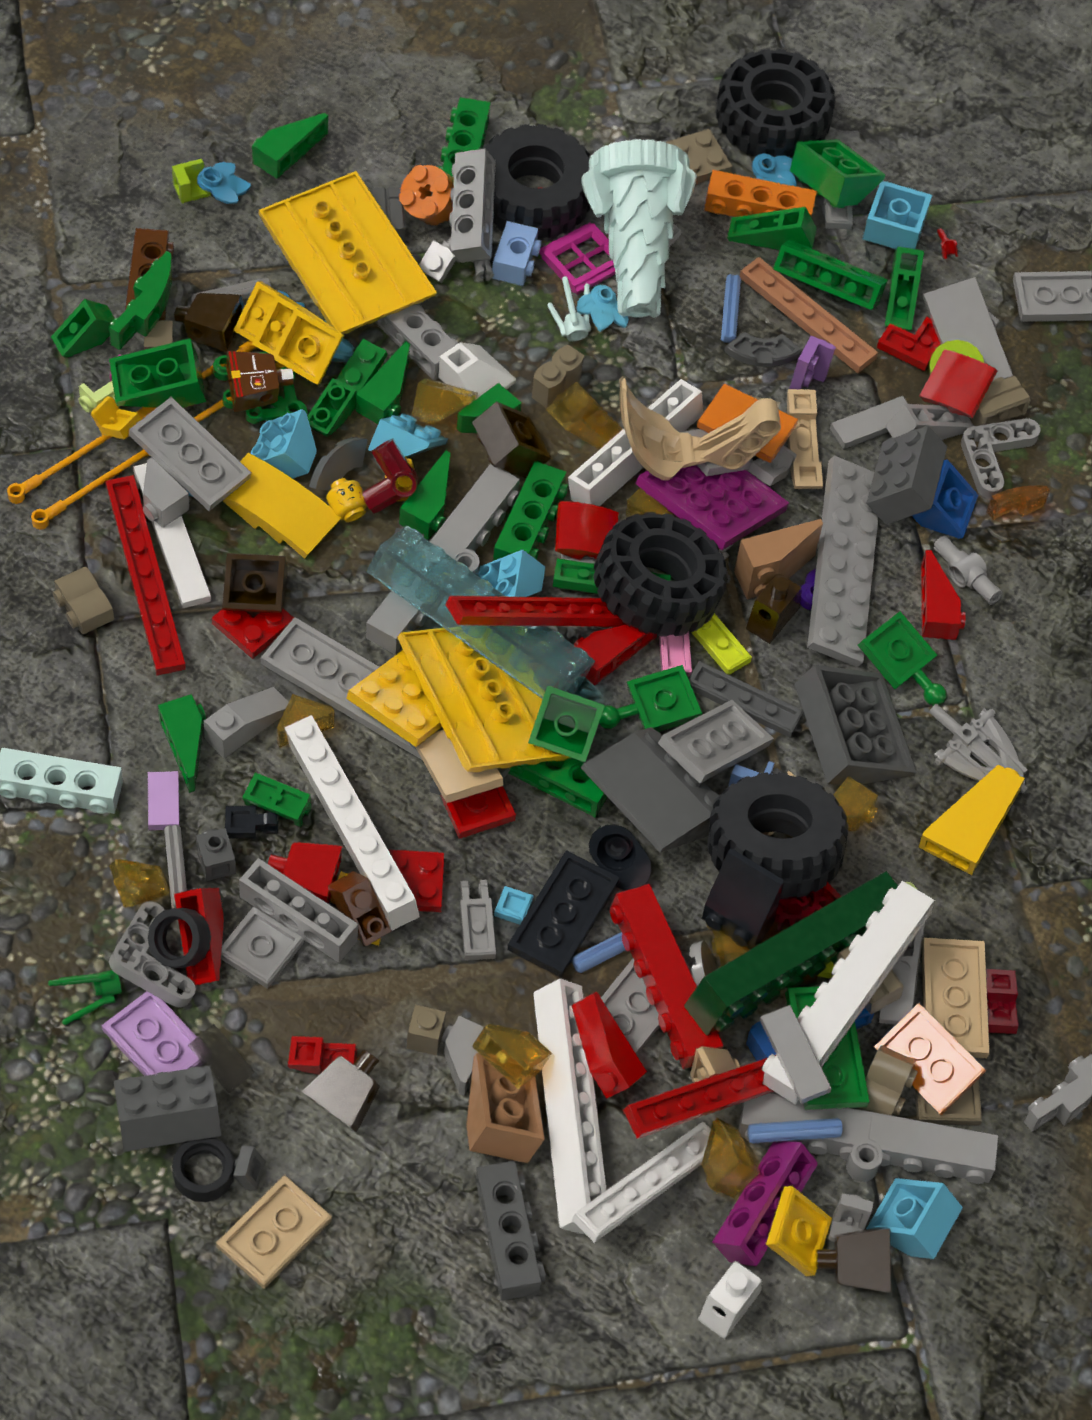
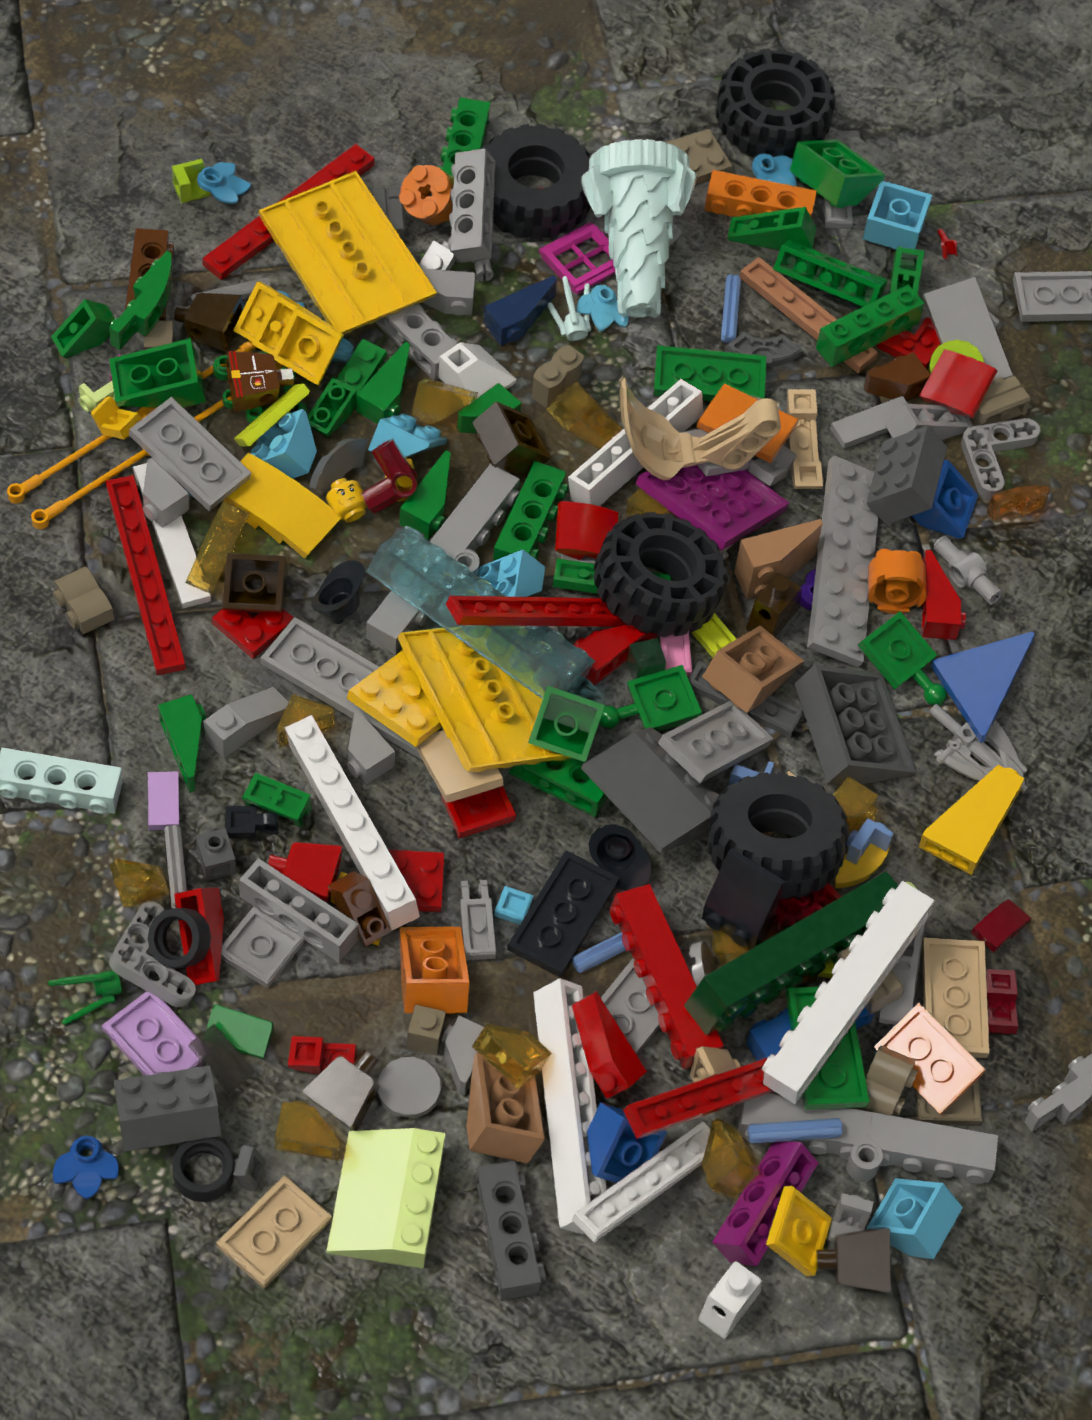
(85, 1172): none -> blue plate
(221, 539): none -> clear yellow slope
(245, 1032): none -> green slope
(256, 236): none -> red plate
(272, 415): none -> neon yellow tile
(288, 143): green slope -> none
(305, 1132): none -> clear yellow slope
(339, 591): none -> black piece
(368, 751): none -> light grey slope
(387, 1195): none -> yellowish green slope
(409, 1087): none -> light grey tile
(433, 969): none -> orange slope
(453, 291): none -> light grey slope
(515, 253): light blue brick -> none
(516, 313): none -> dark blue slope
(614, 1146): none -> blue slope
(645, 658): none -> clear green brick
(709, 371): none -> green plate
(751, 668): none -> medium nougat slope
(795, 1054): light grey tile -> none
(813, 363): medium lavender bracket -> none
(854, 874): none -> yellow tile
(869, 325): none -> green brick
(870, 832): none -> medium blue bracket
(896, 580): none -> orange brick
(898, 378): none -> reddish brown slope
(982, 679): none -> blue tile
(1000, 925): none -> dark red slope

